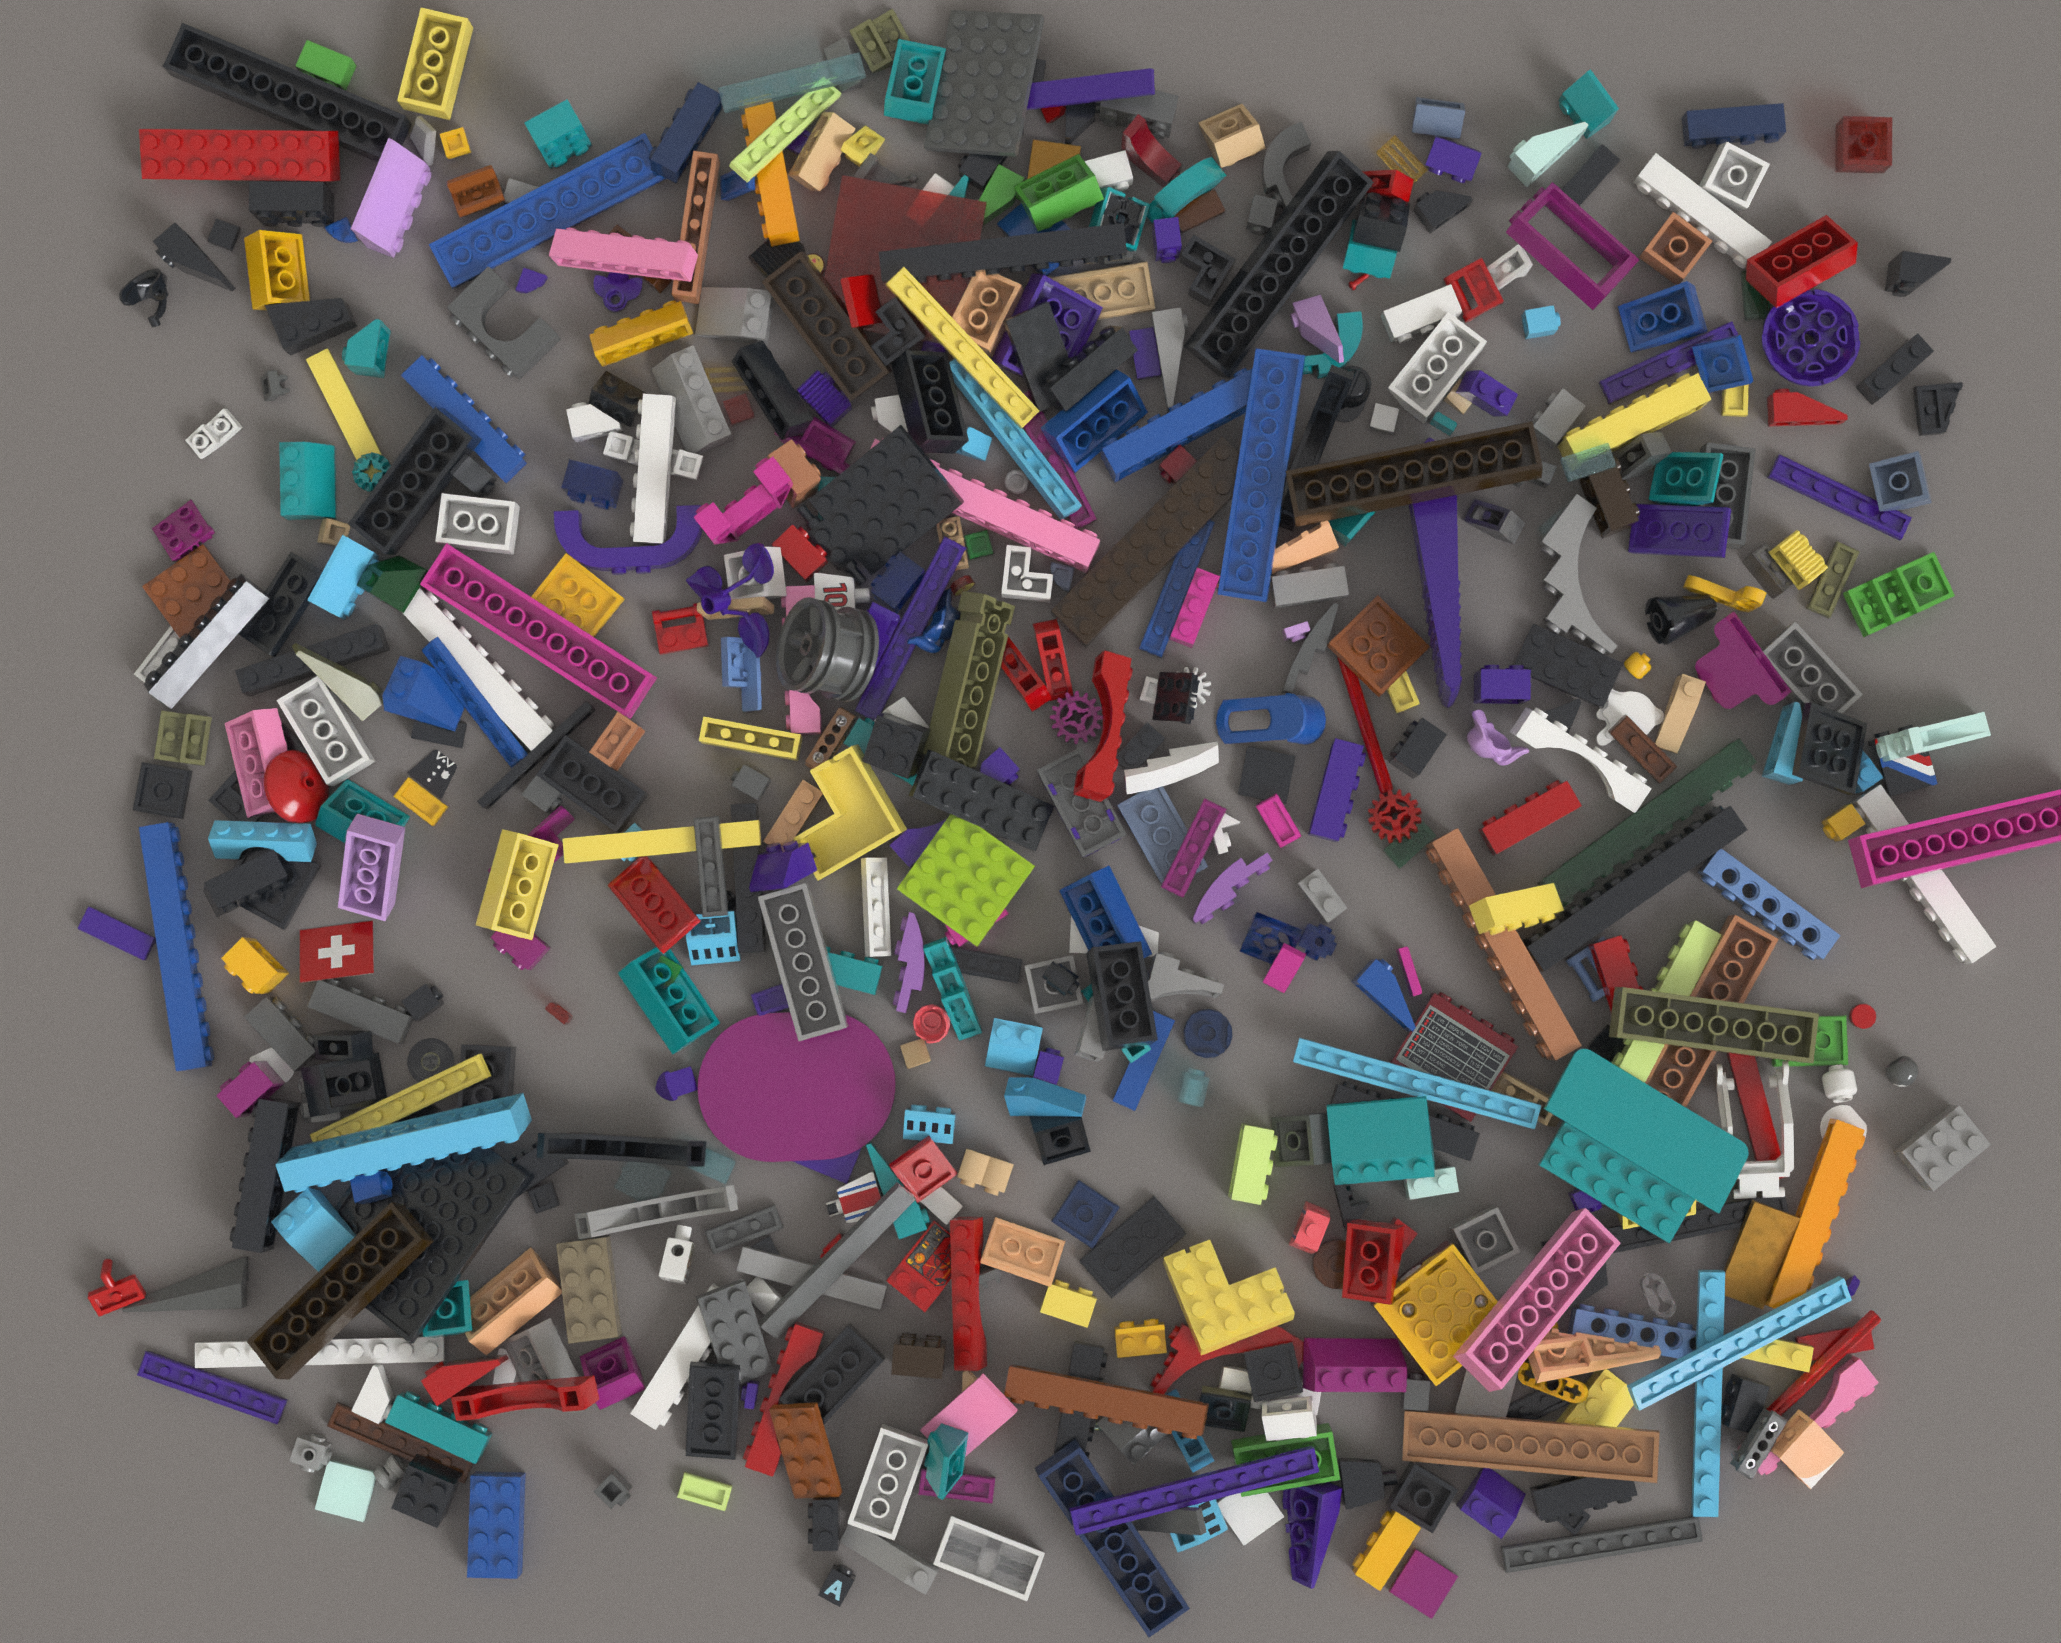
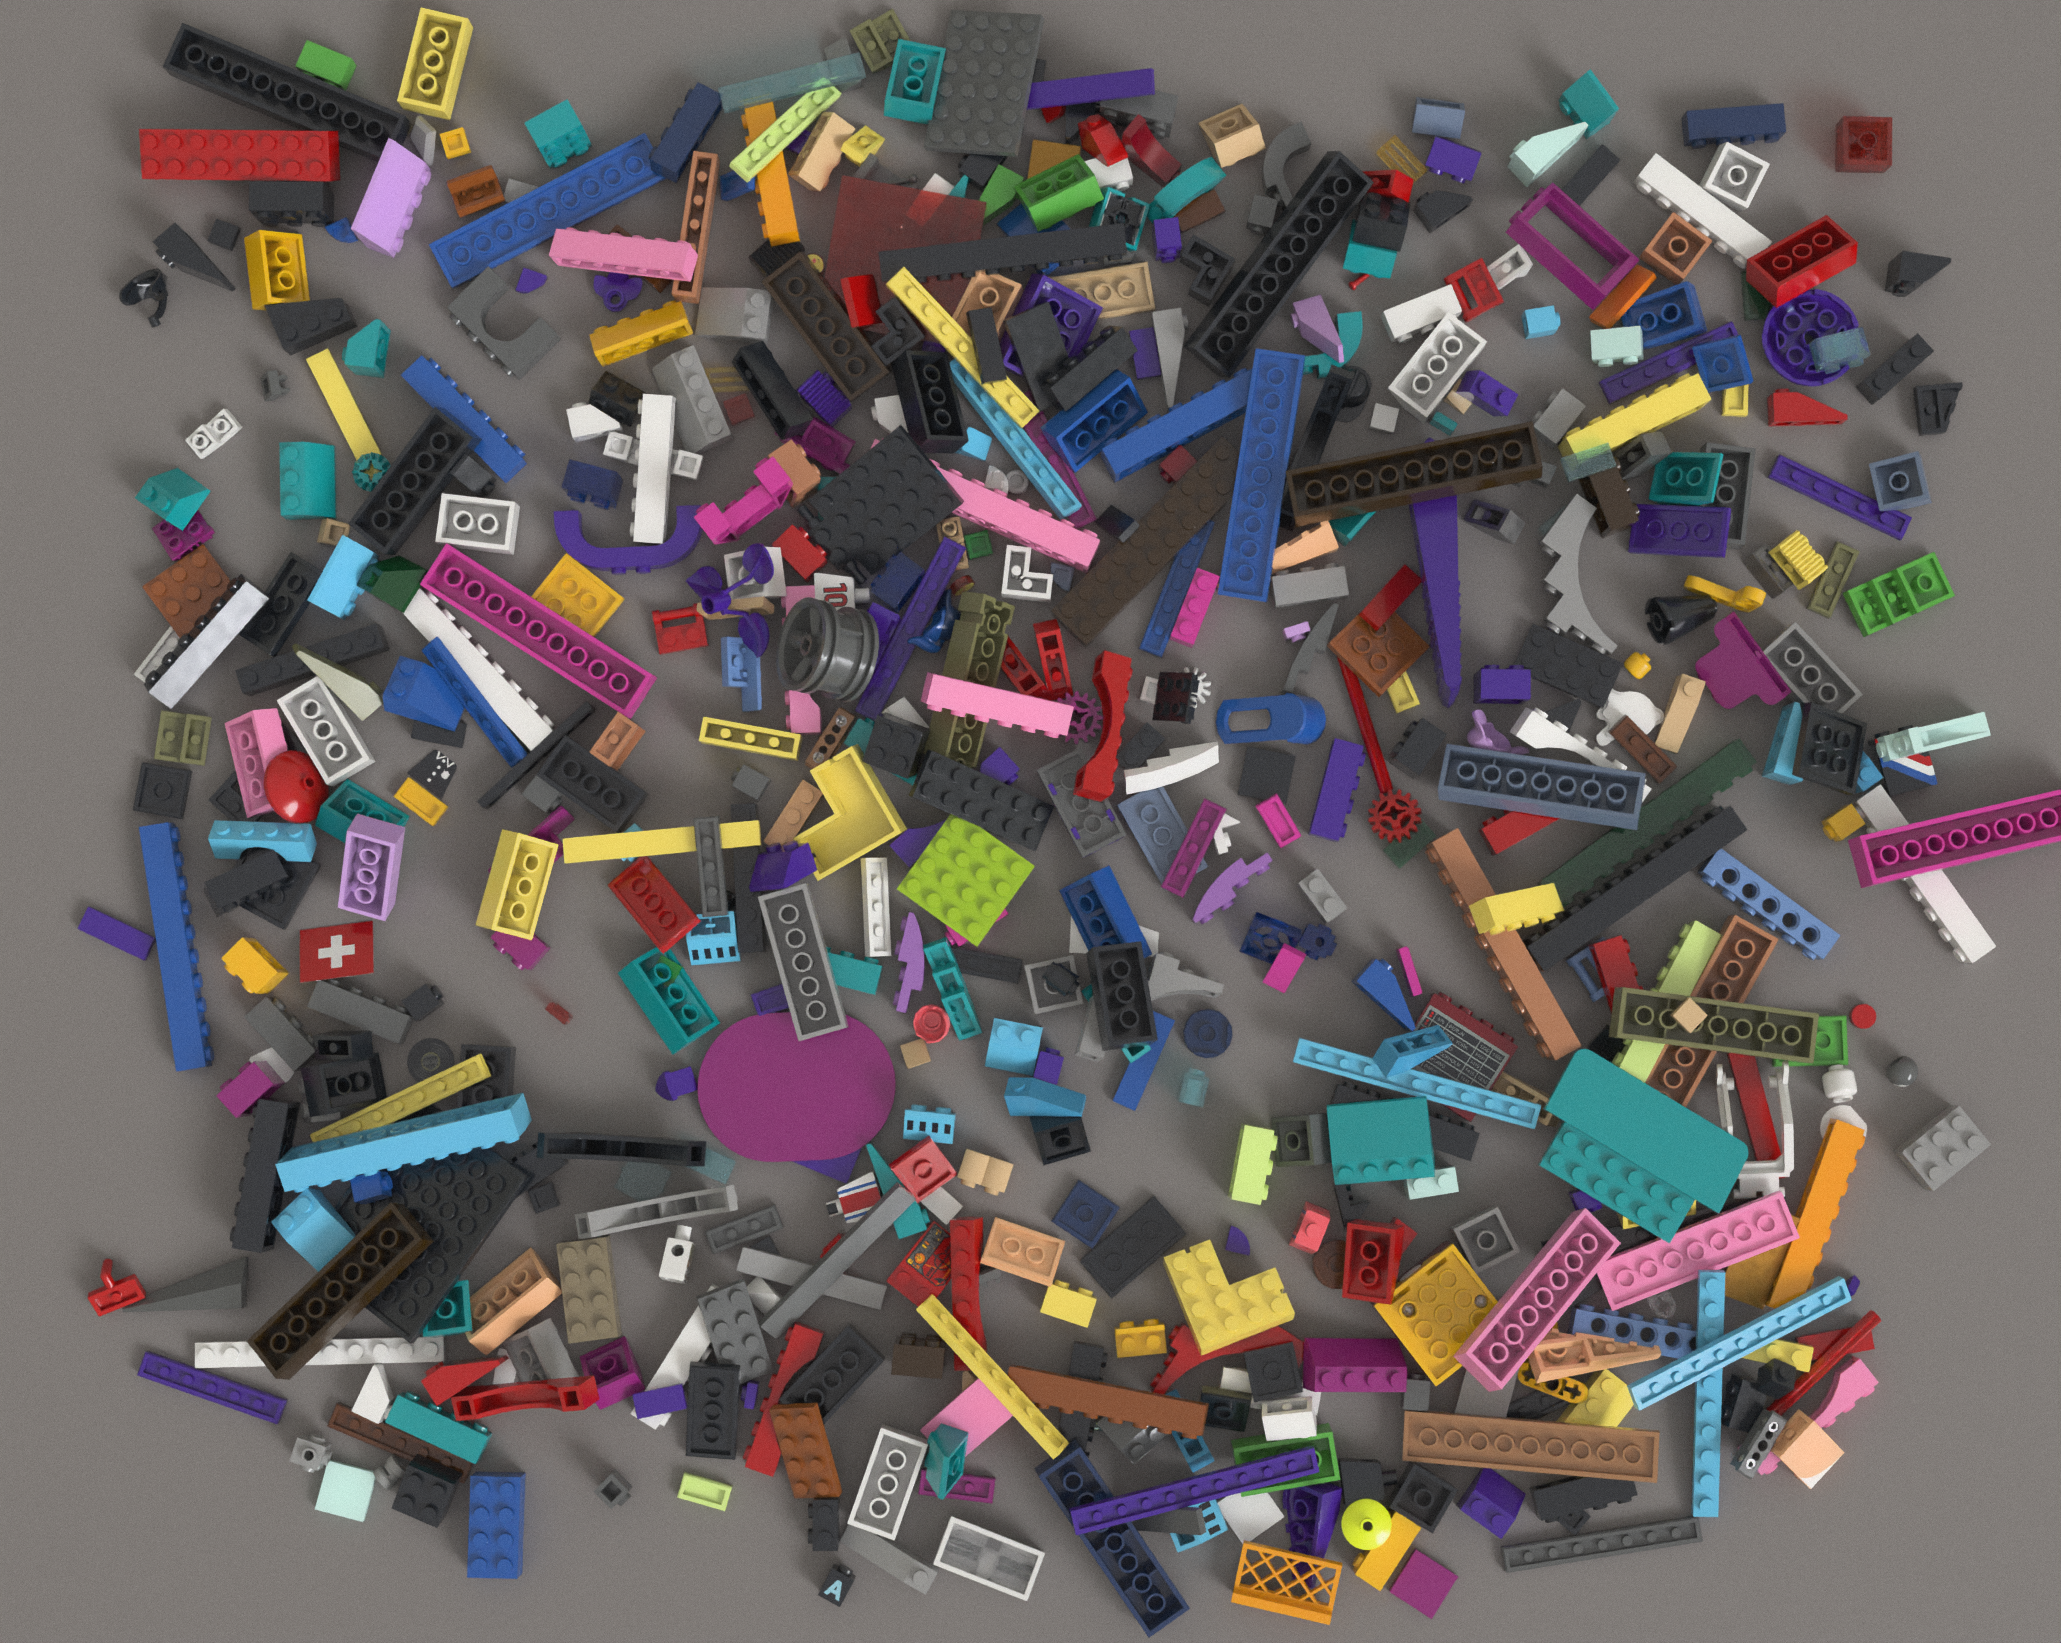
(173, 496): none -> teal slope
(659, 1401): none -> dark purple tile
(986, 346): none -> black tile
(992, 1376): none -> light yellow tile
(996, 480): none -> white tile
(996, 704): none -> bright pink brick
(1101, 140): none -> red slope
(1117, 523): none -> black tile
(1237, 1241): none -> dark purple tile
(1281, 1602): none -> light orange fence
(1361, 1512): none -> neon yellow dish
(1390, 597): none -> red tile
(1410, 1049): none -> dark azure slope
(1541, 786): none -> sand blue brick
(1617, 345): none -> light aqua brick
(1622, 297): none -> orange tile
(1688, 1015): none -> tan tile
(1700, 1246): none -> bright pink plate
(1776, 1379): none -> black brick
(1839, 350): none -> clear light blue brick

